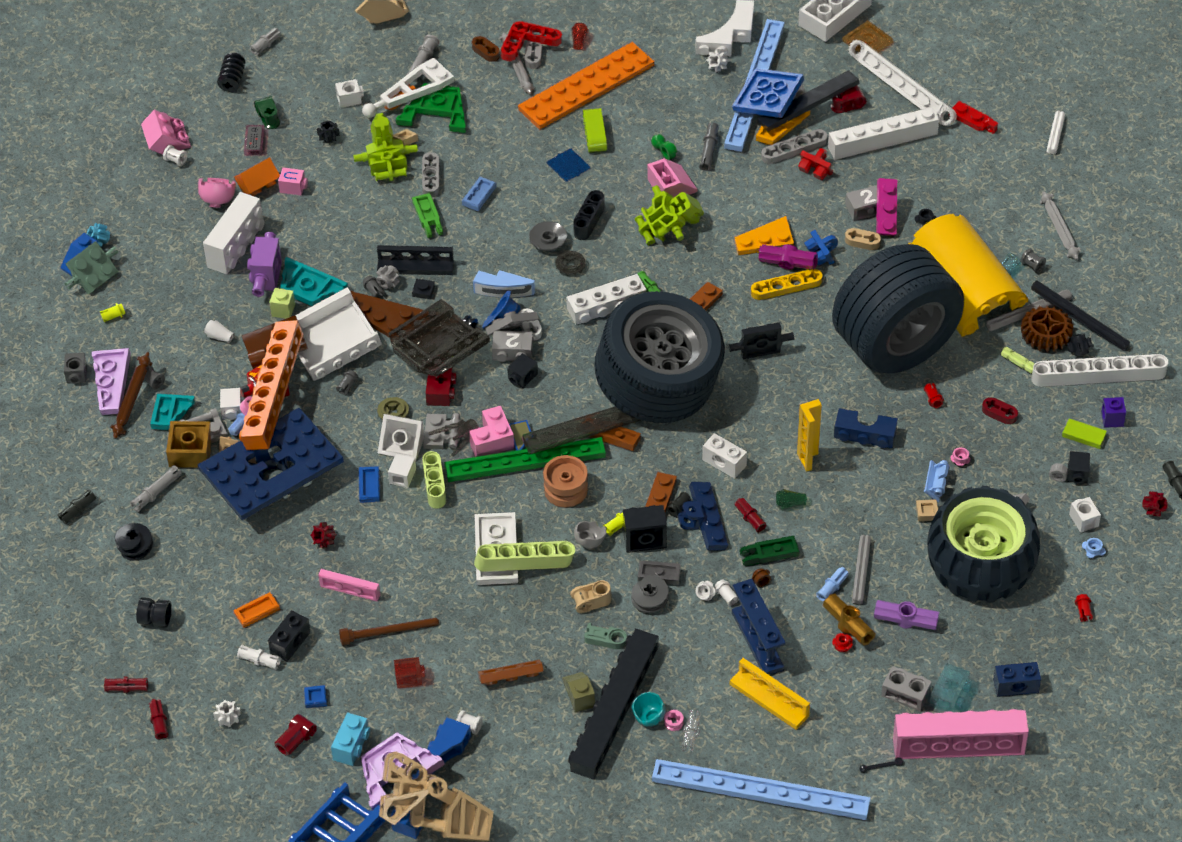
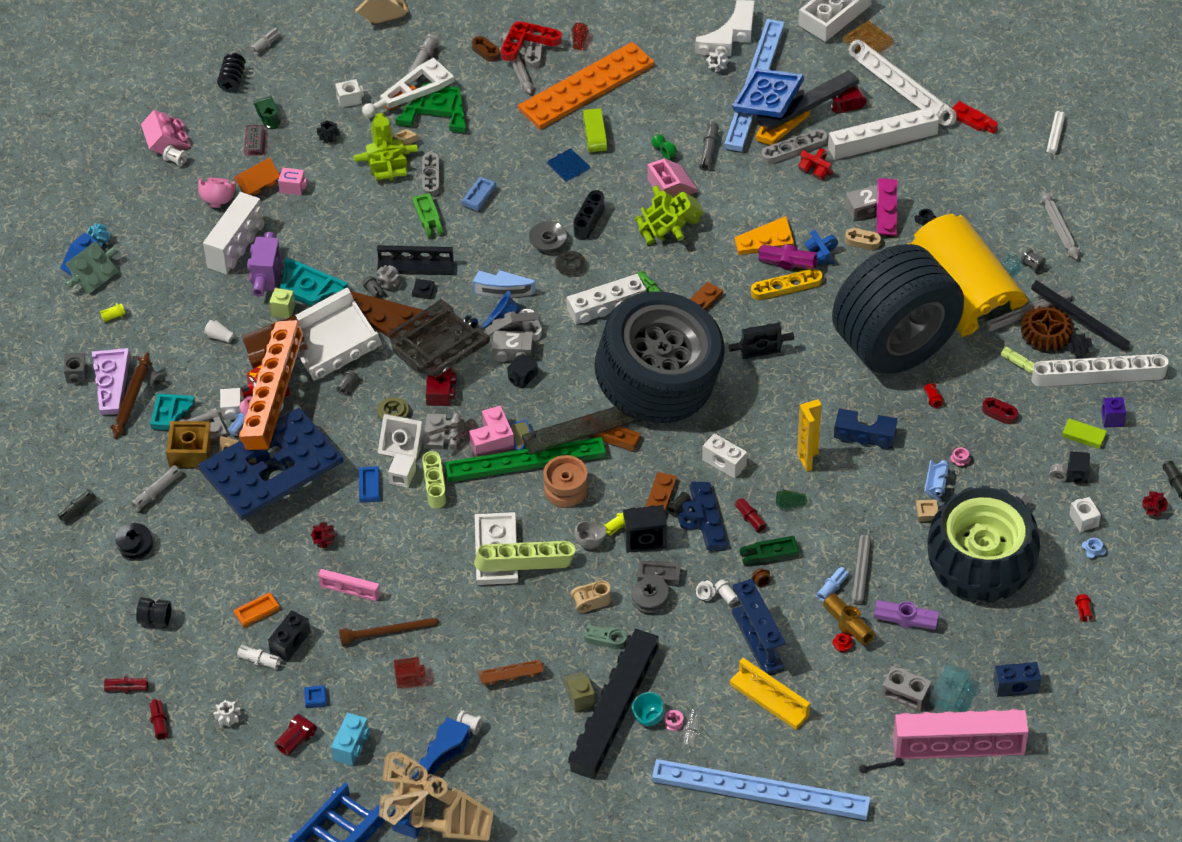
(374, 763): lavender wing -> none

